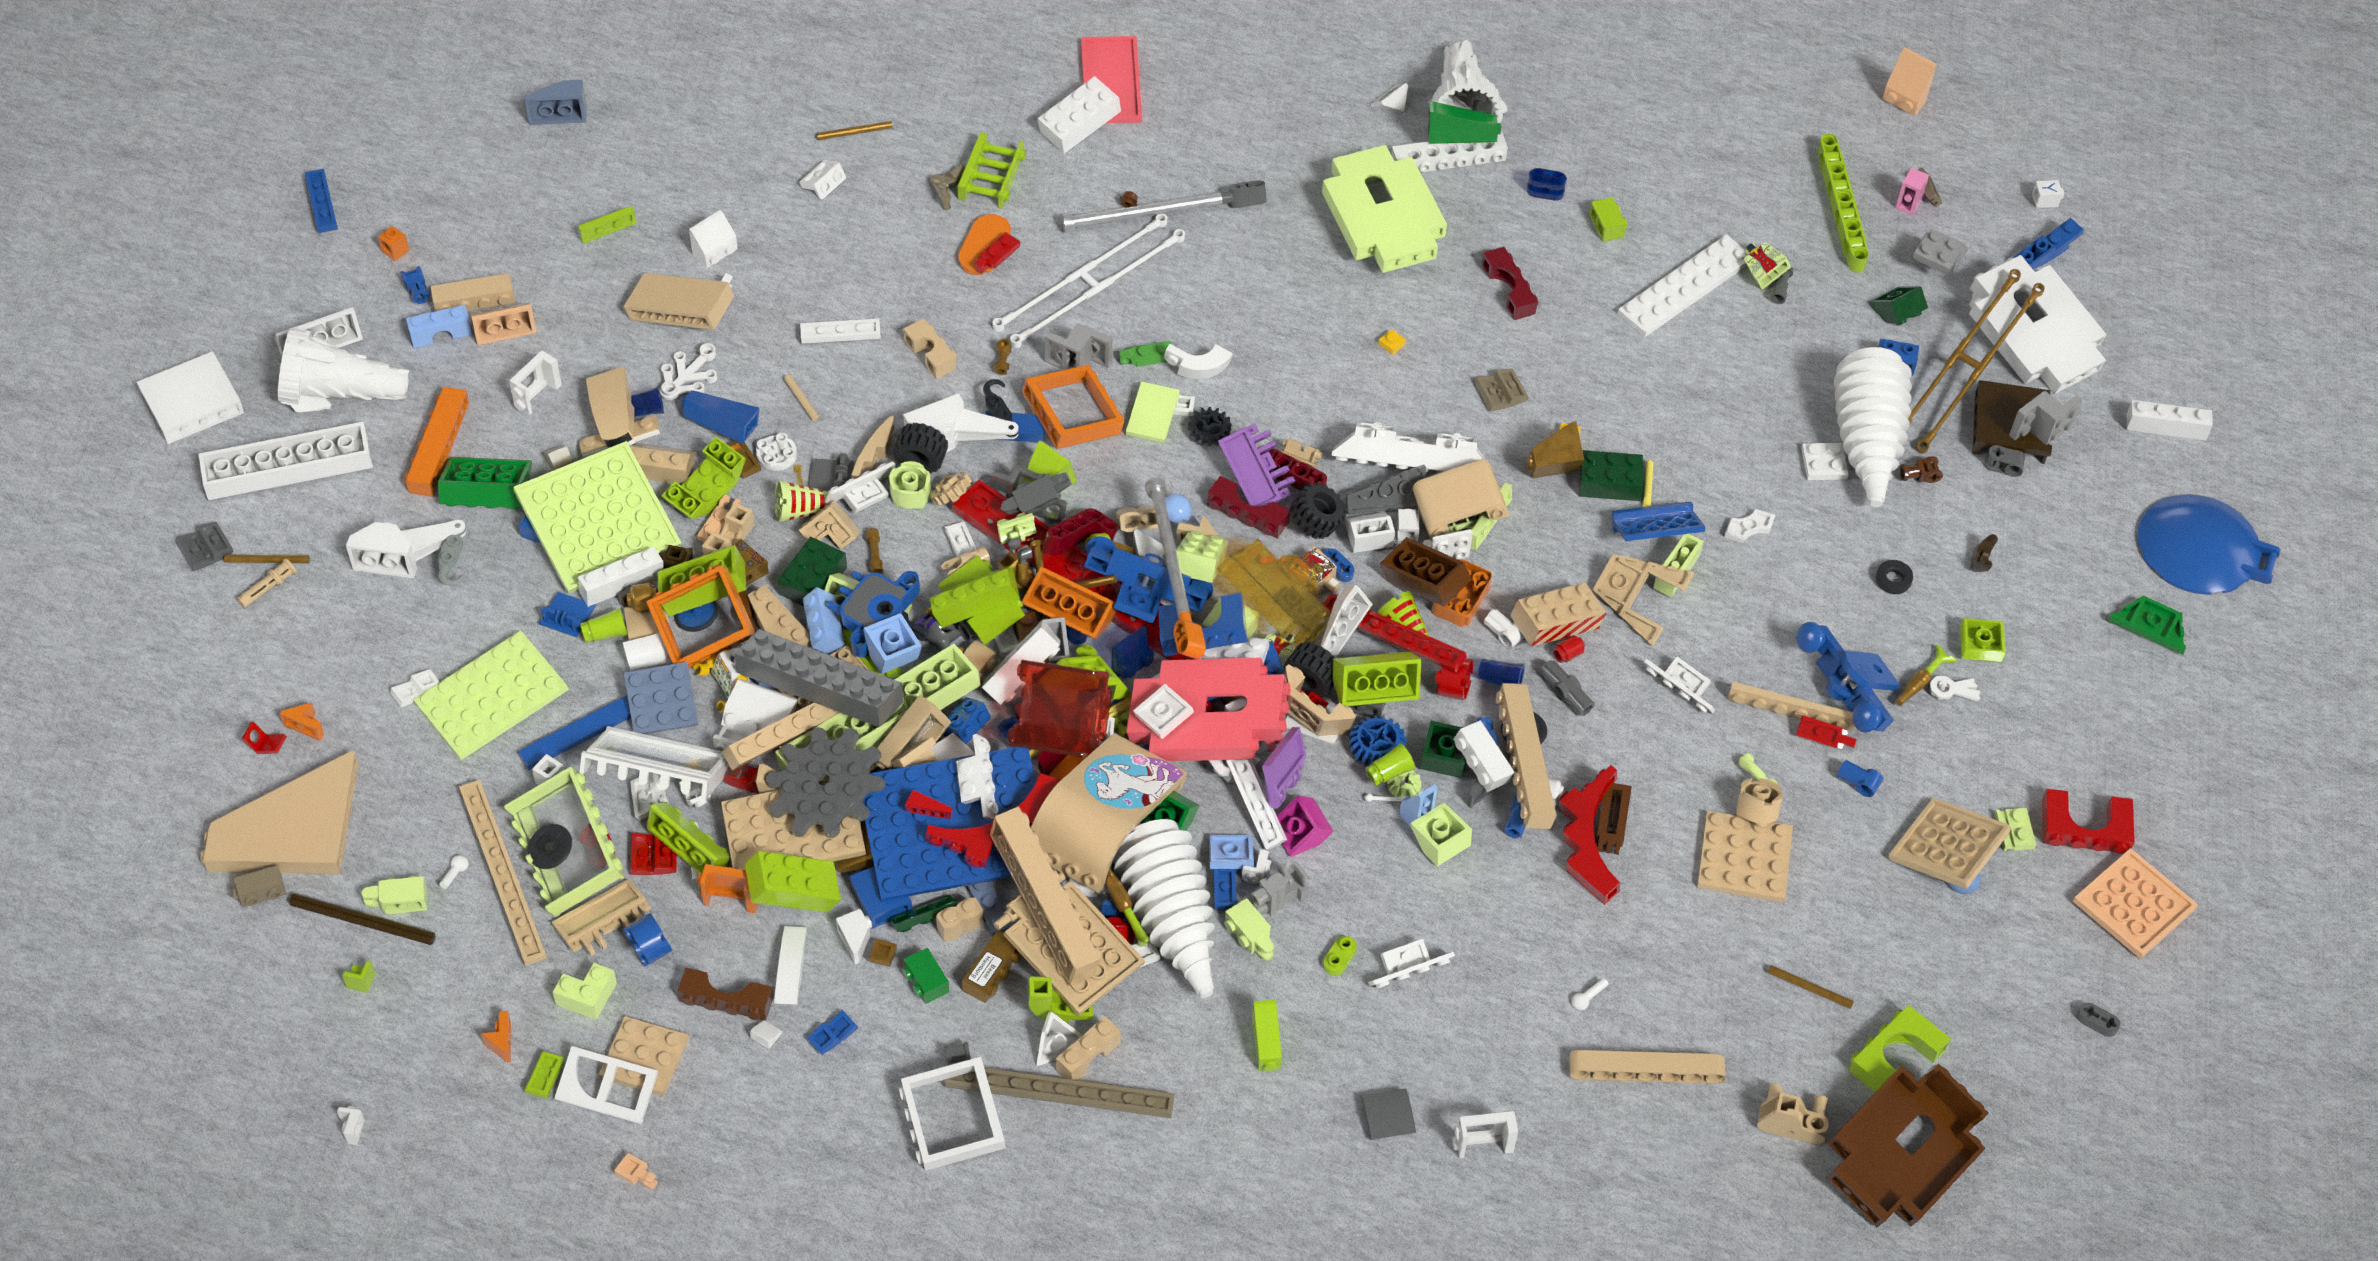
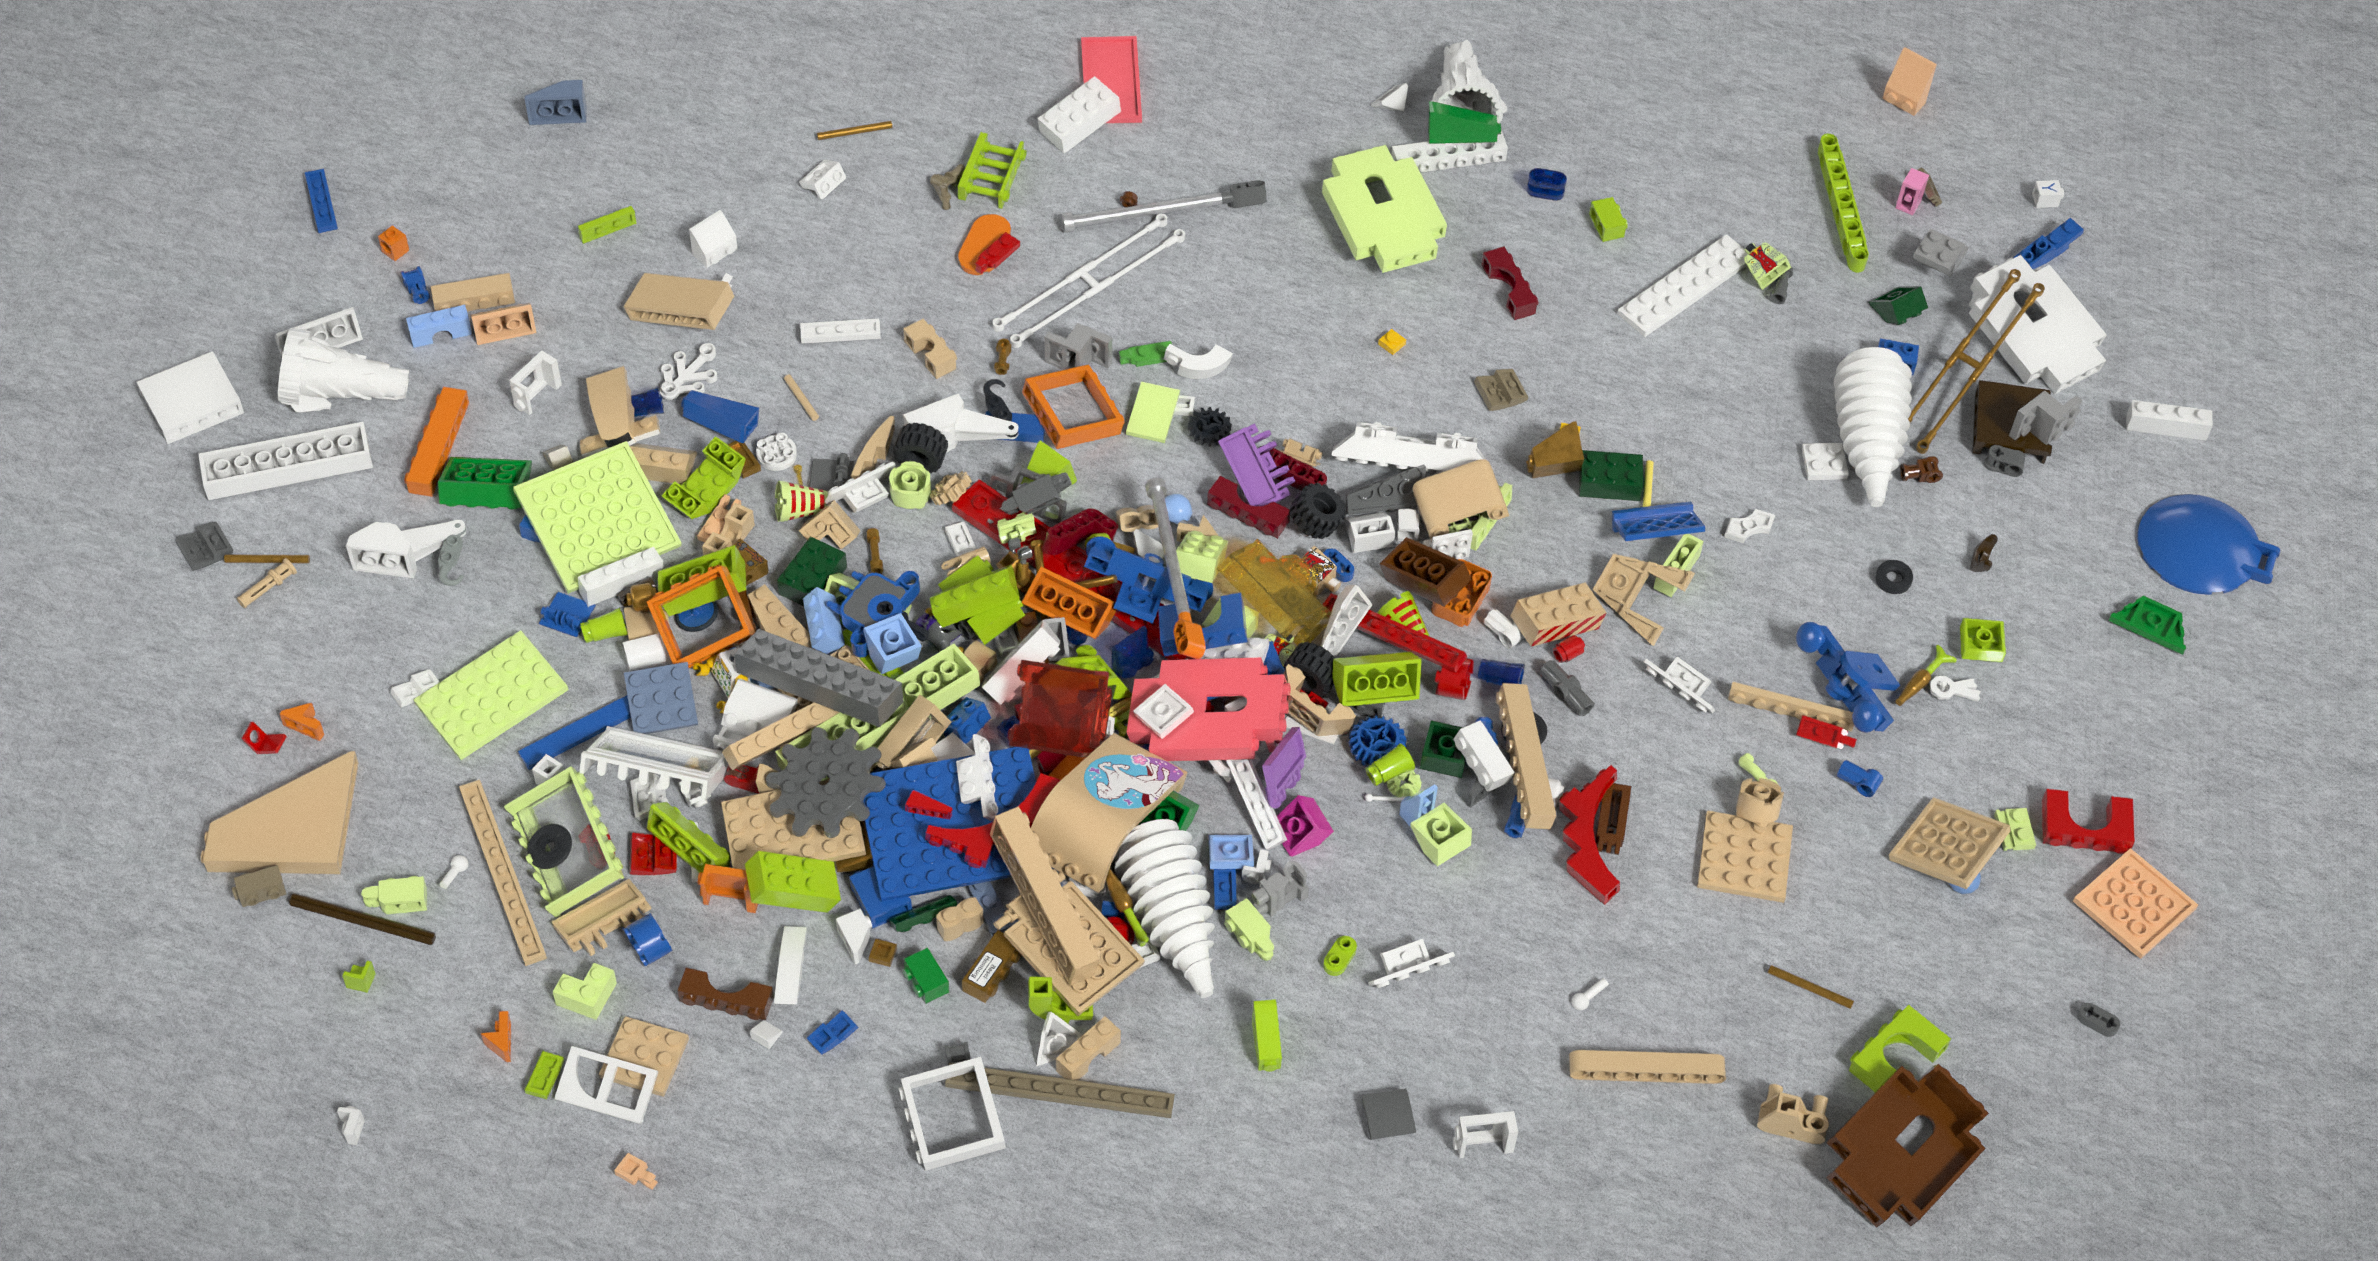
(676, 555): dark brown window -> none

